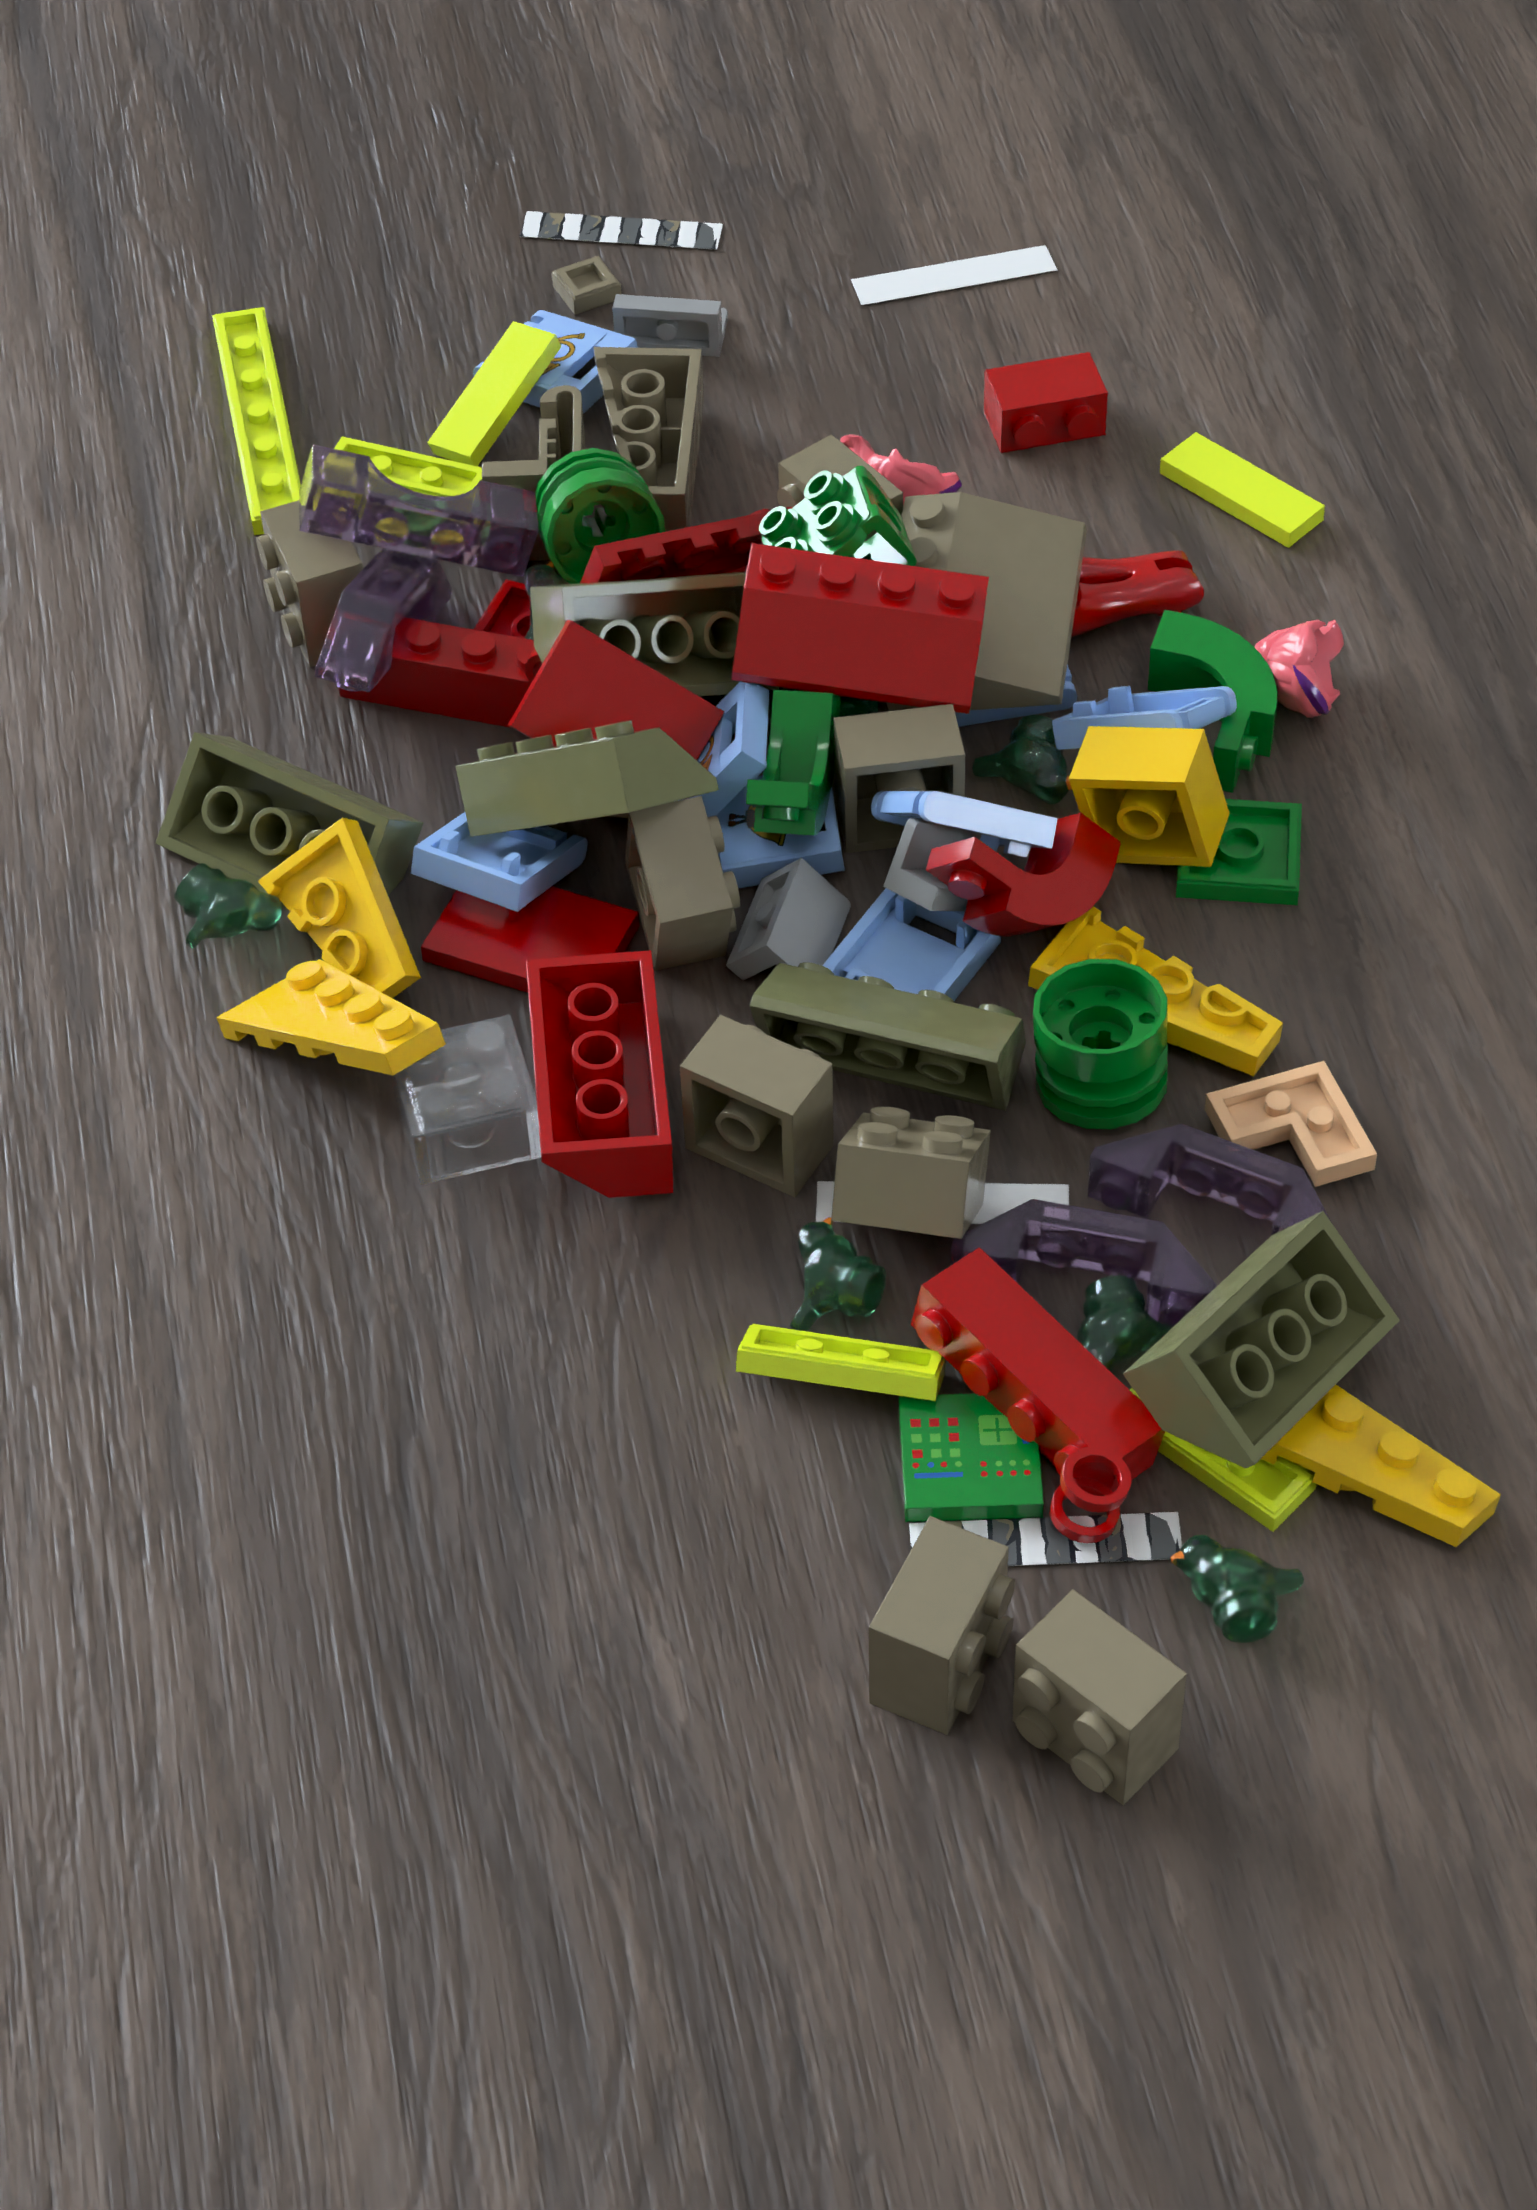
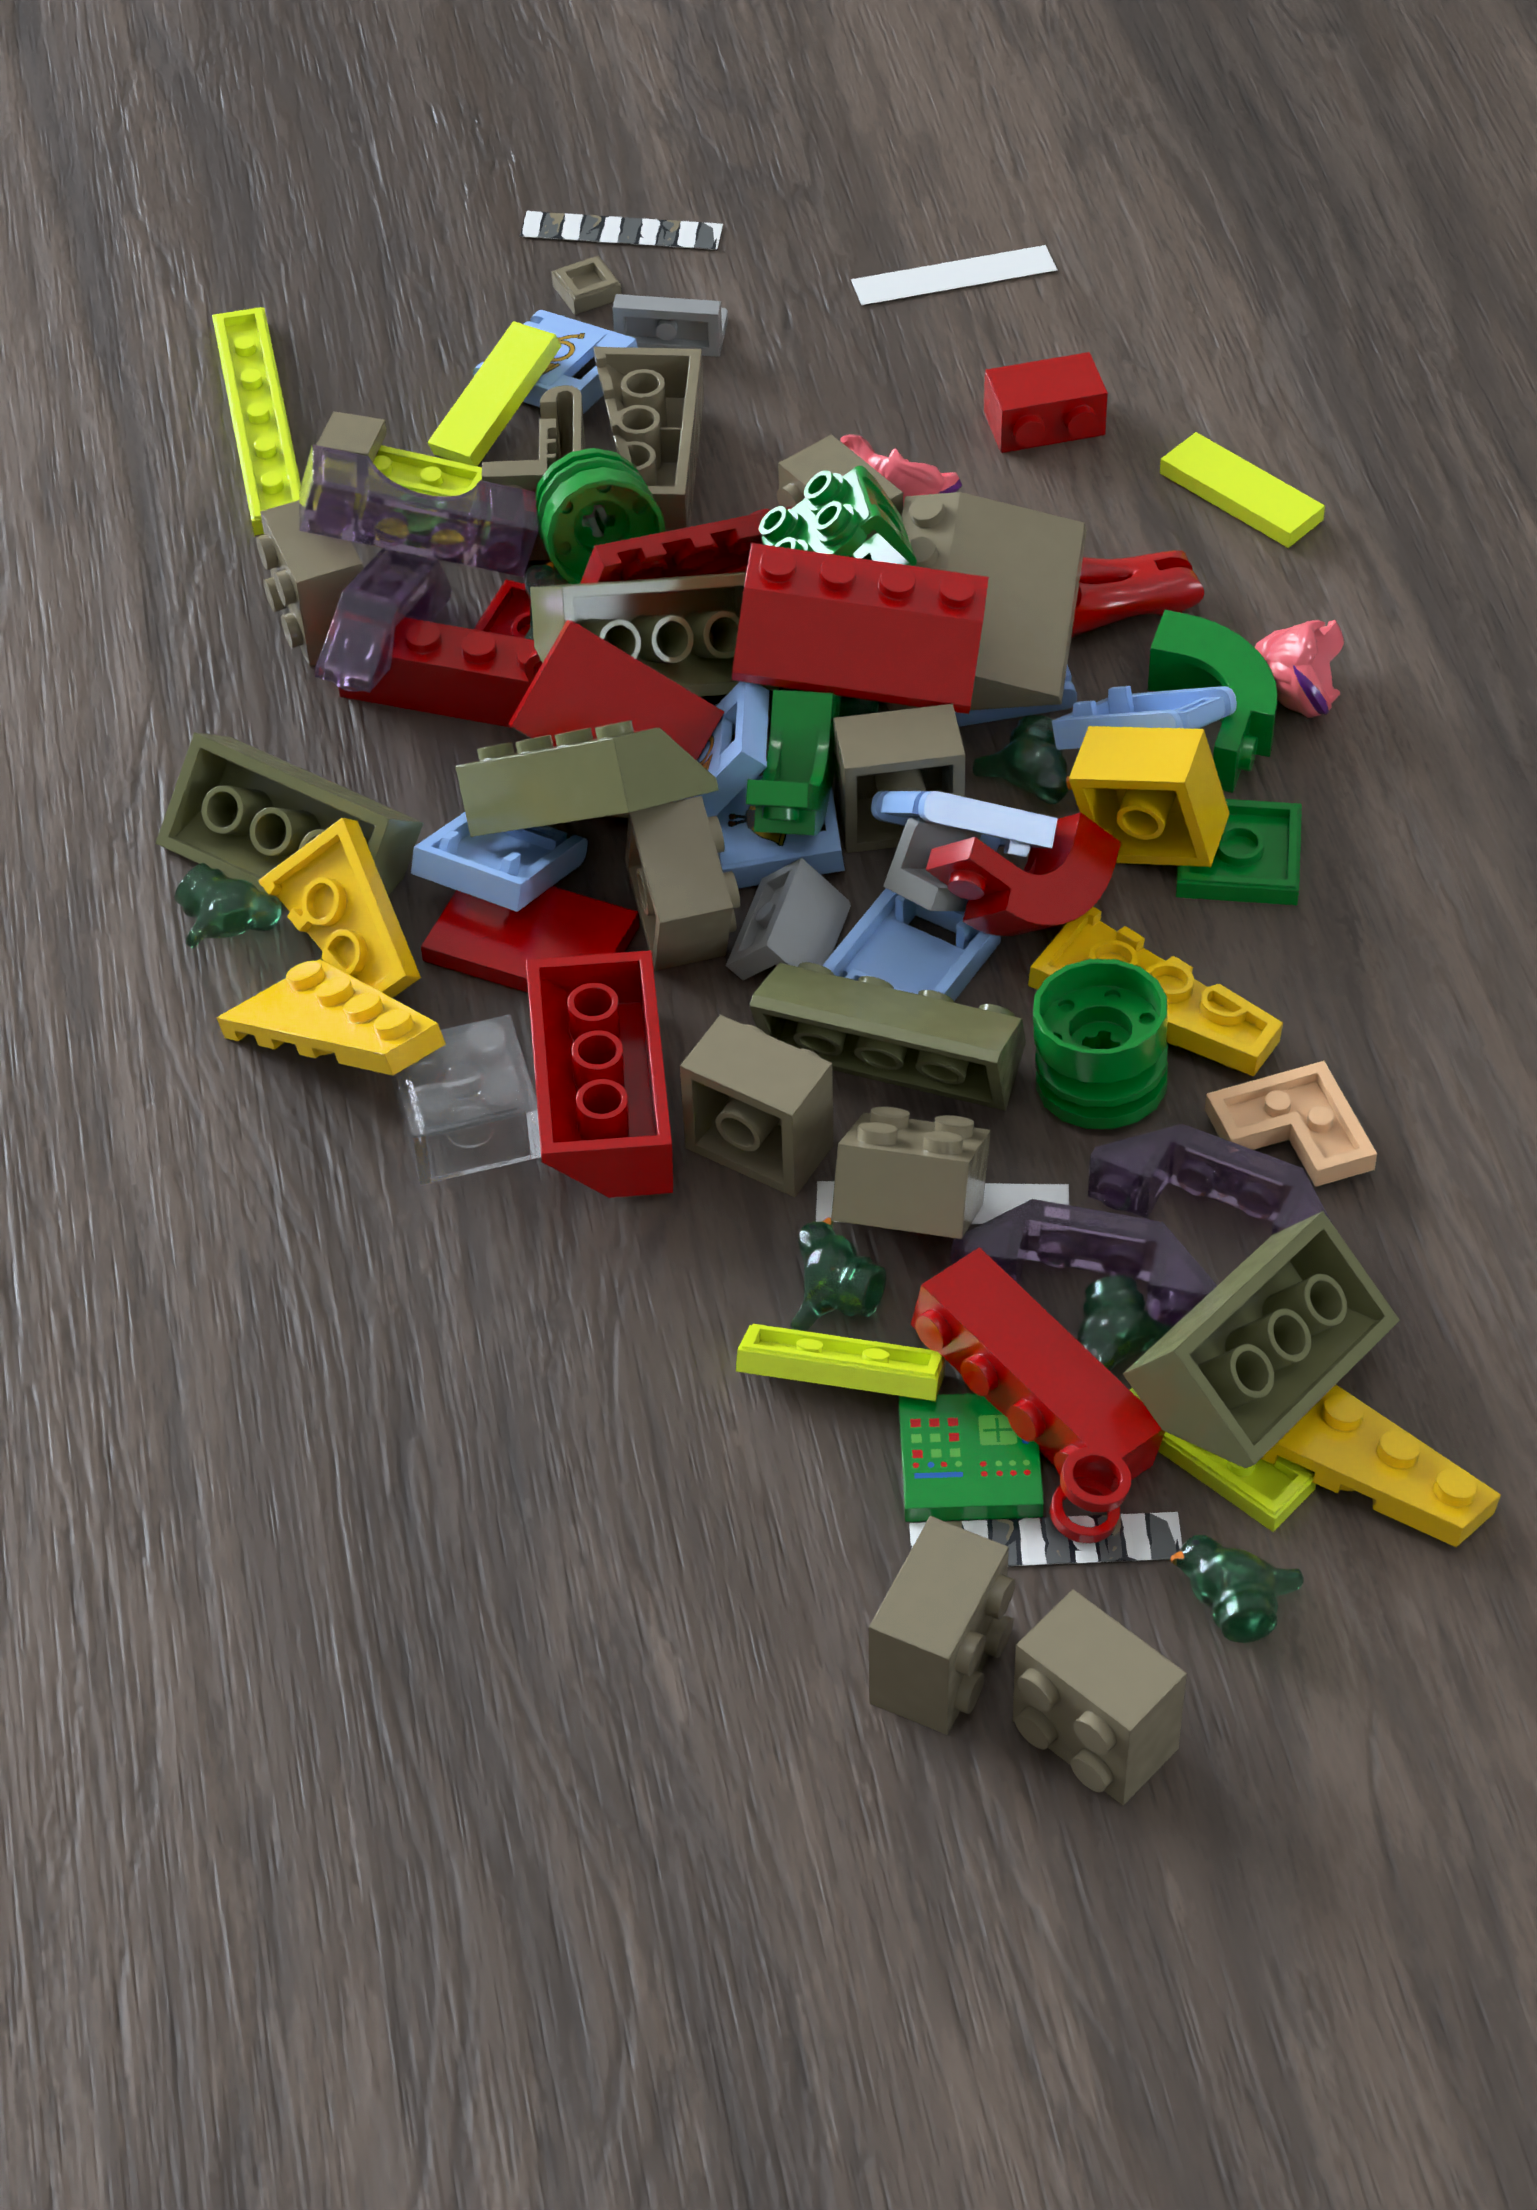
(354, 434): none -> dark tan tile

